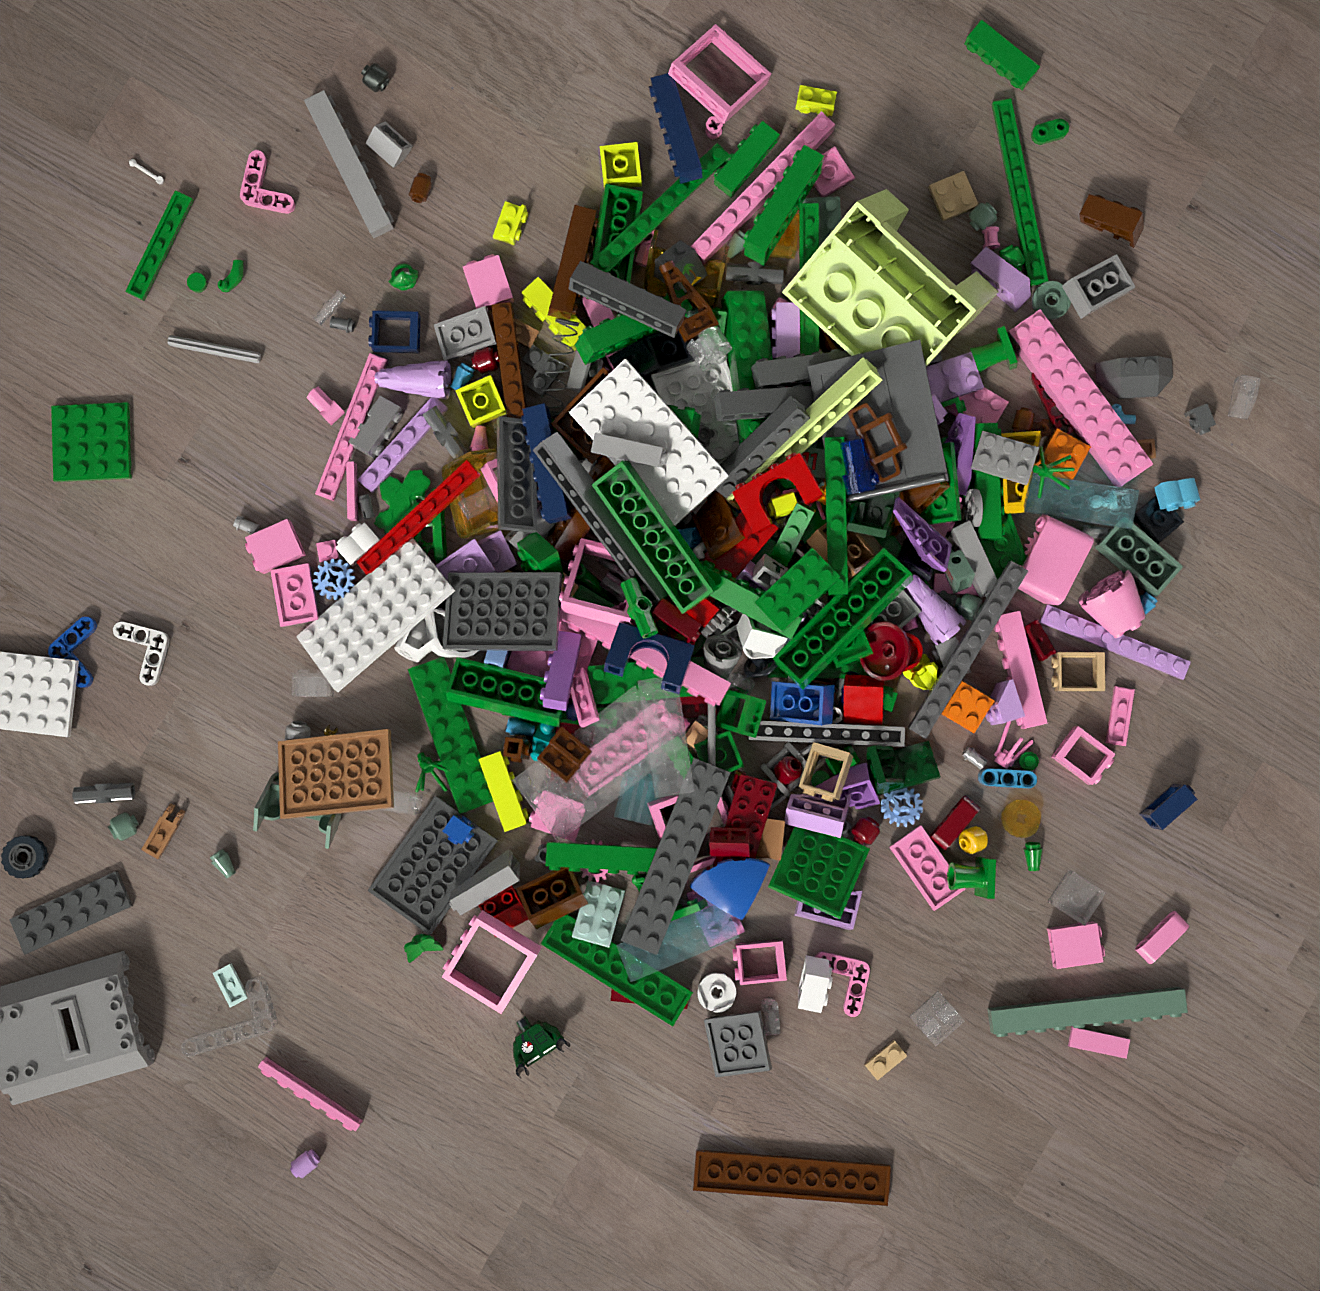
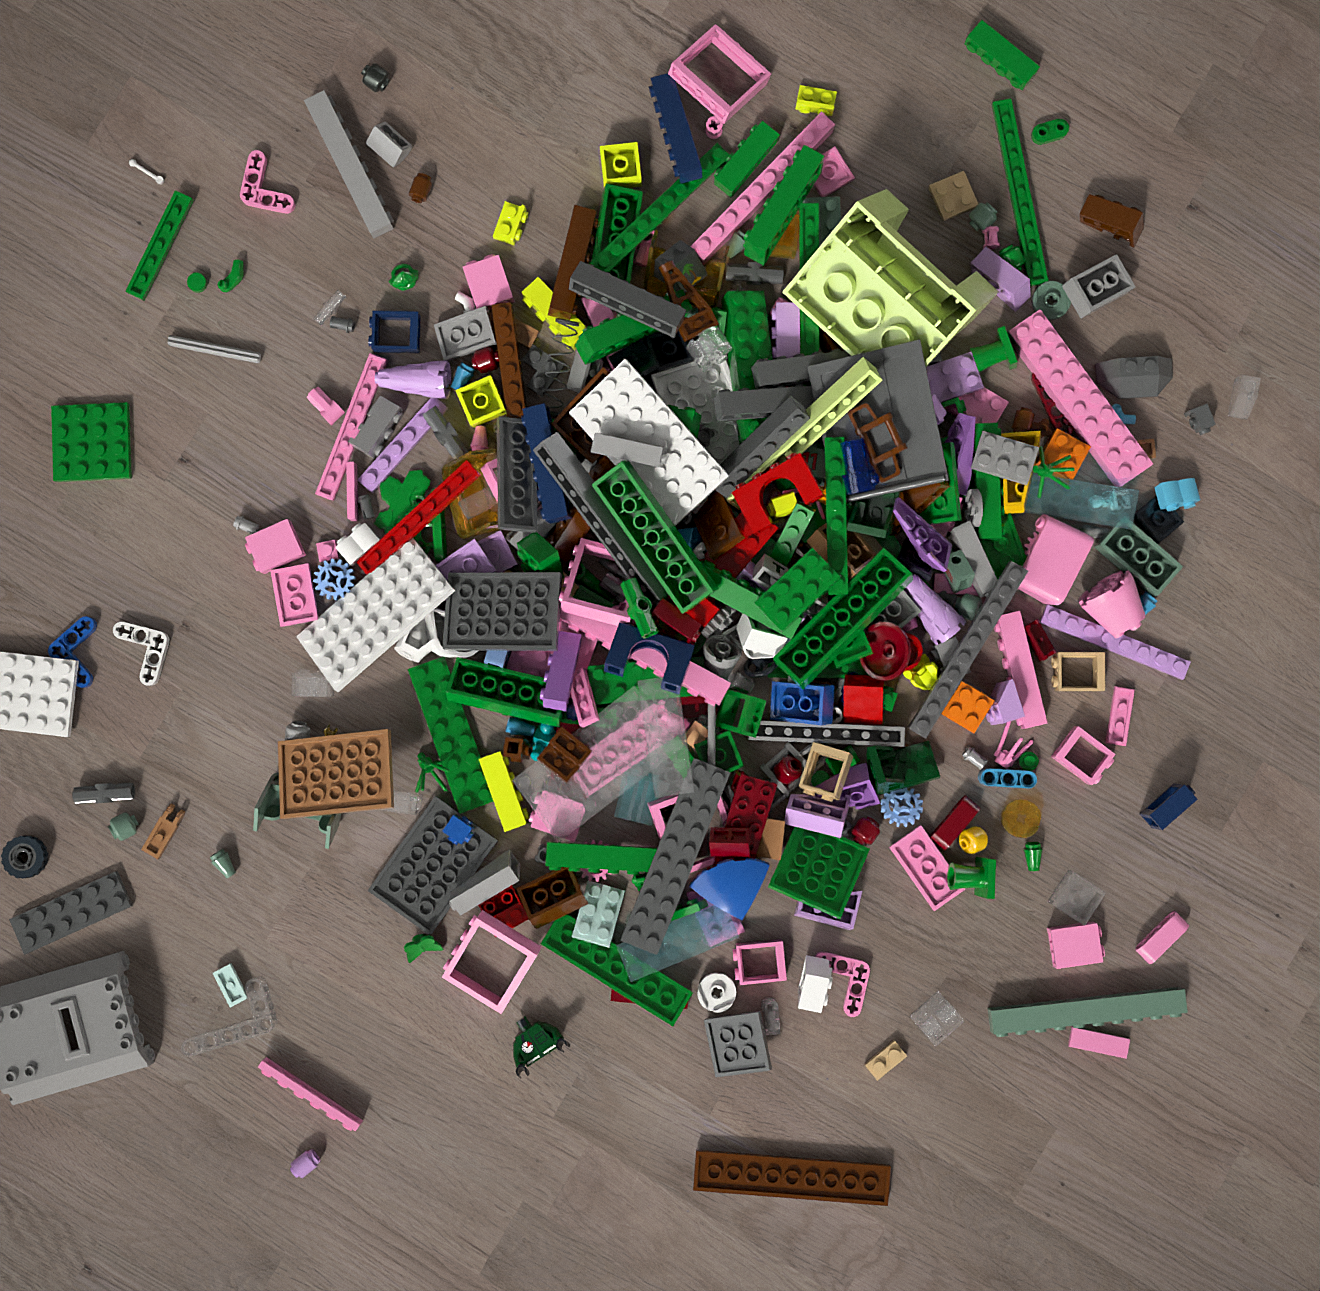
(467, 301): none -> white arm

